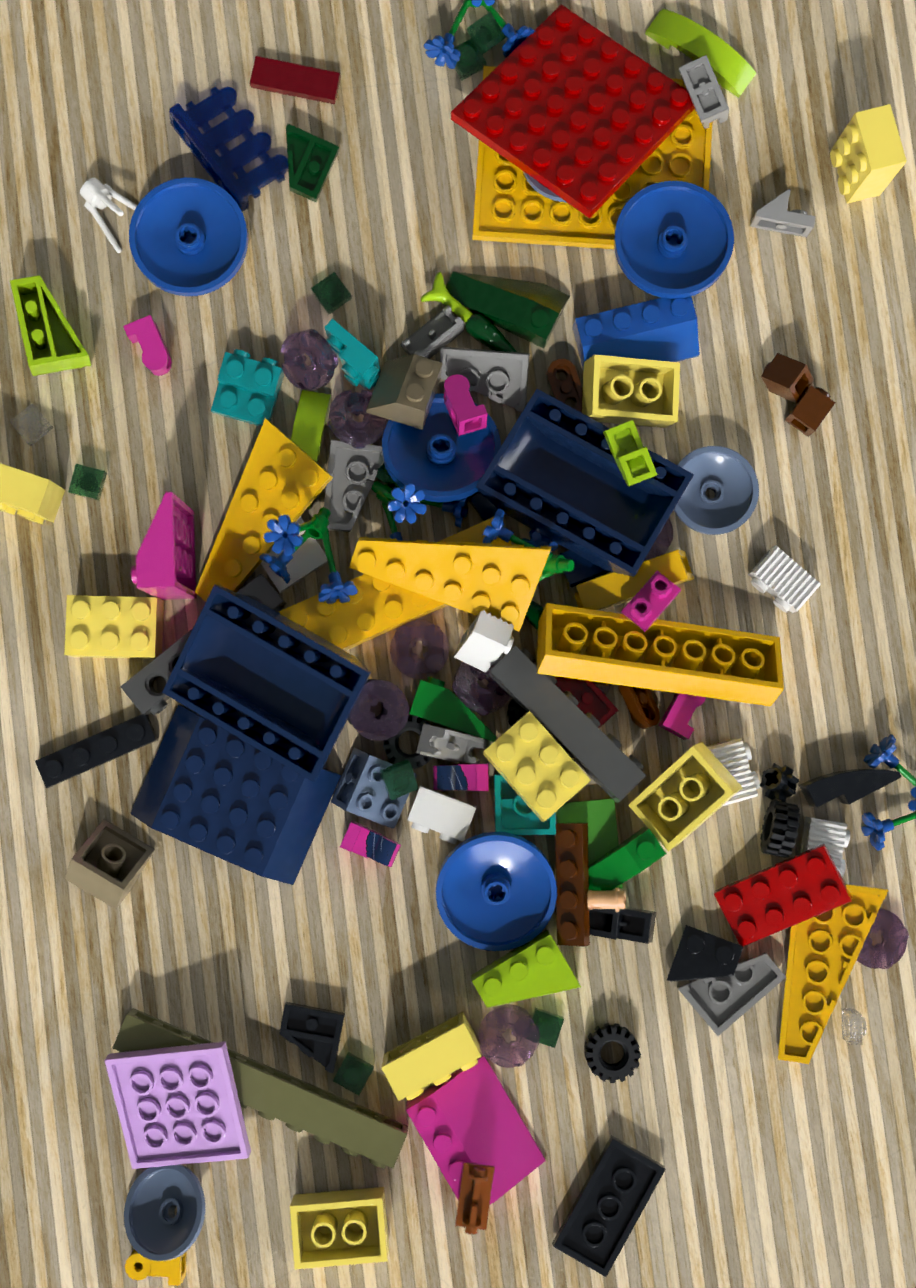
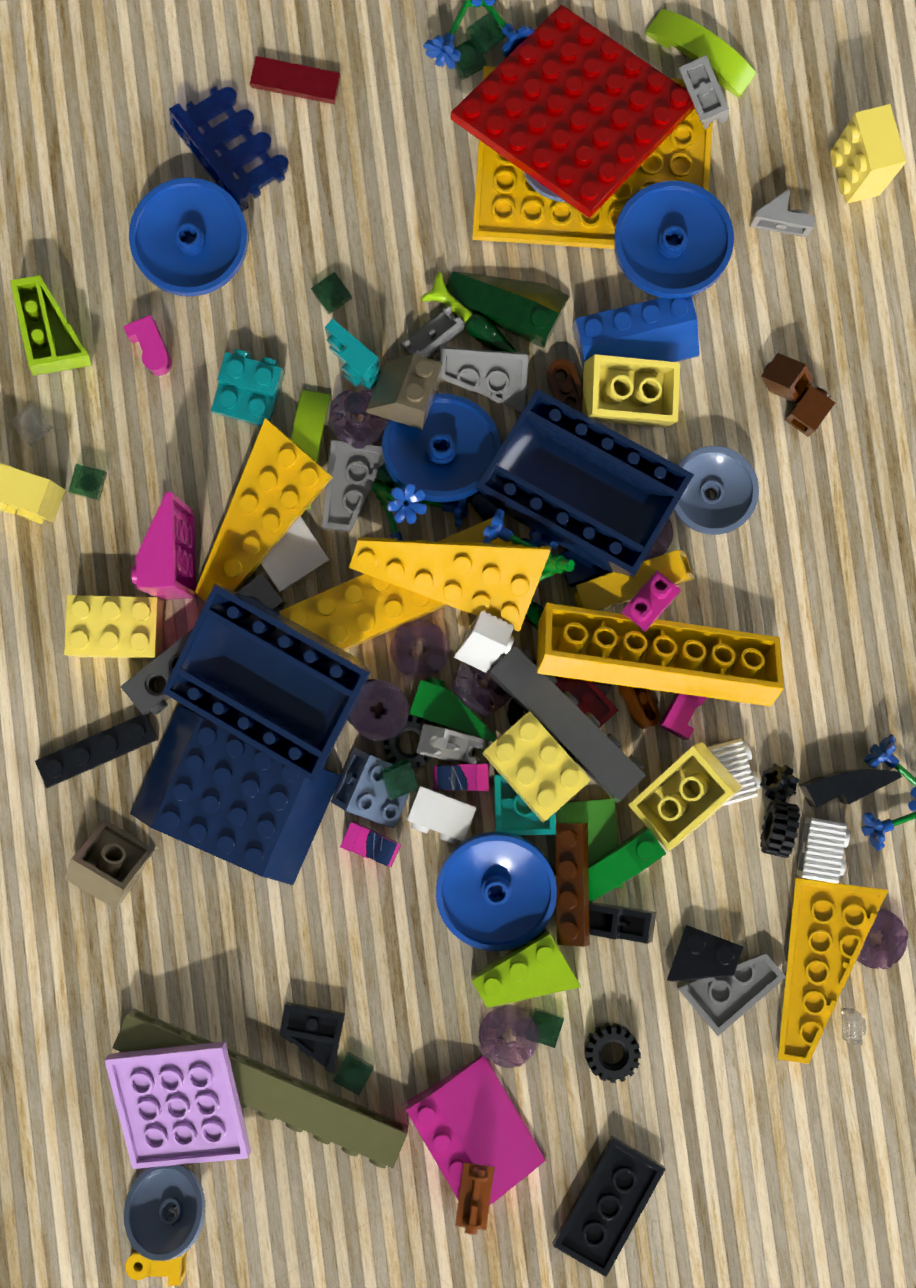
(100, 196): white plant -> none
(287, 538): blue plant -> none
(308, 162): dark green wing -> none
(321, 355): clear purple plate -> none
(339, 1228): light yellow brick -> none
(431, 1057): light yellow brick -> none
(461, 406): dark pink leg -> none
(610, 899): light nougat pin -> none
(629, 453): lime slope -> none
(783, 580): white brick -> none
(783, 895): red plate -> none

